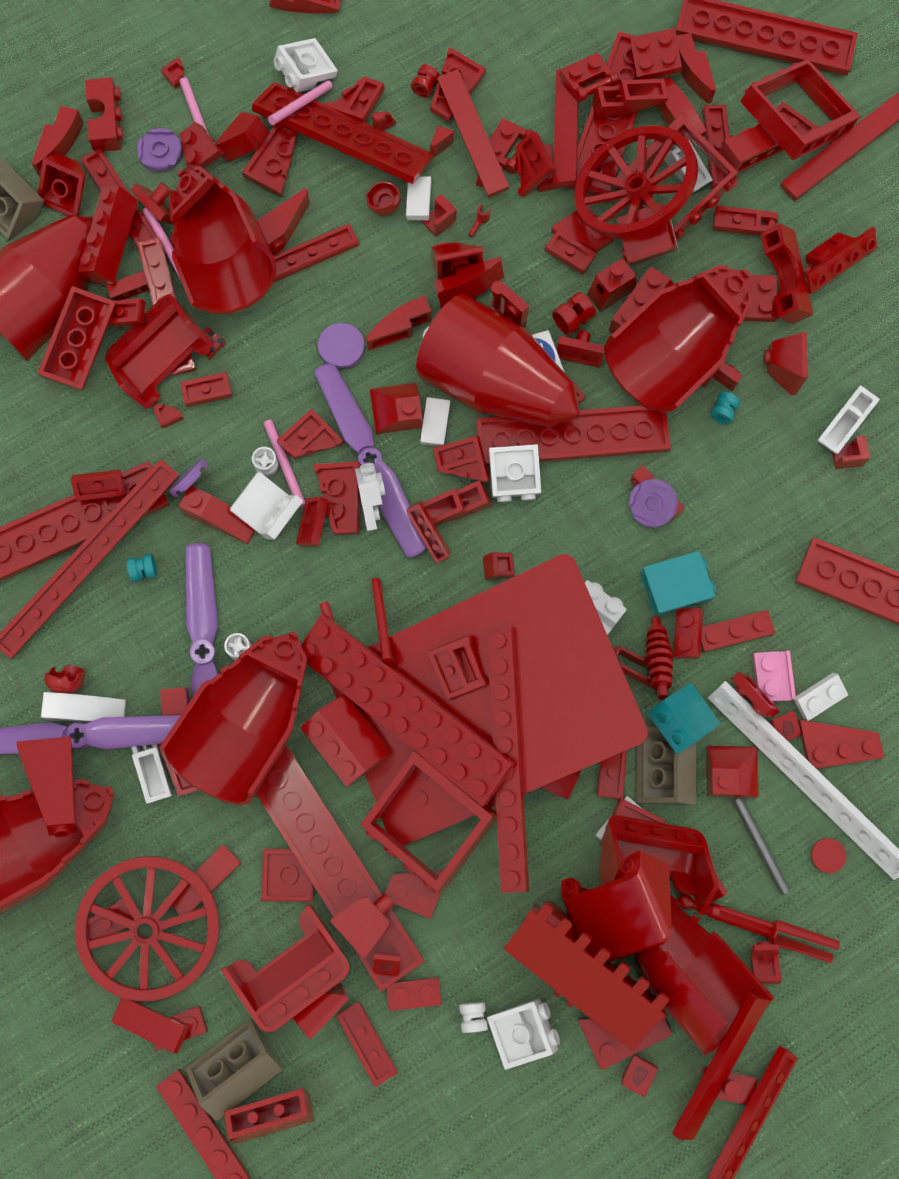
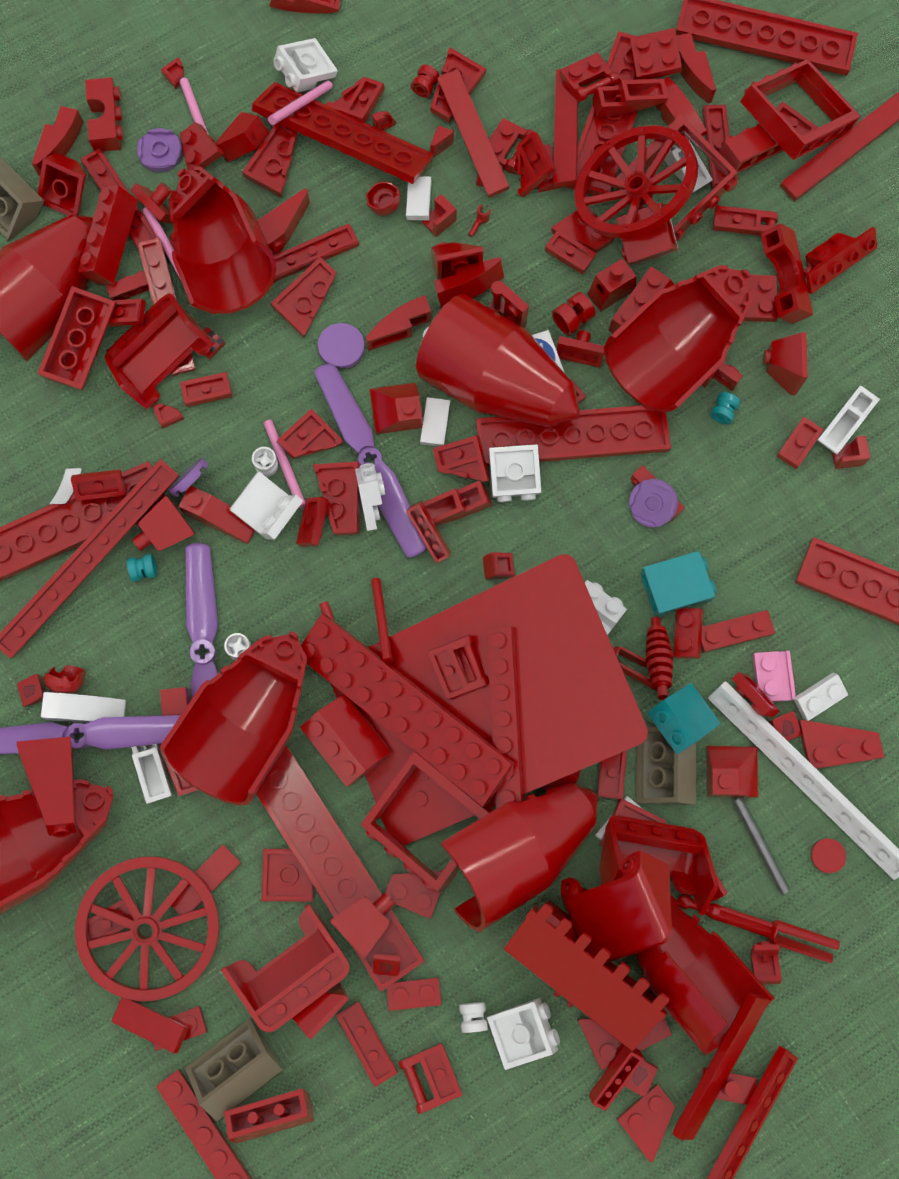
(31, 690): none -> red slope
(65, 489): none -> white sticker
(162, 526): none -> red torso
(304, 296): none -> red wing
(439, 1076): none -> red plate
(520, 850): none -> red windscreen
(615, 1077): none -> red piece
(648, 1120): none -> red wing
(800, 443): none -> red plate

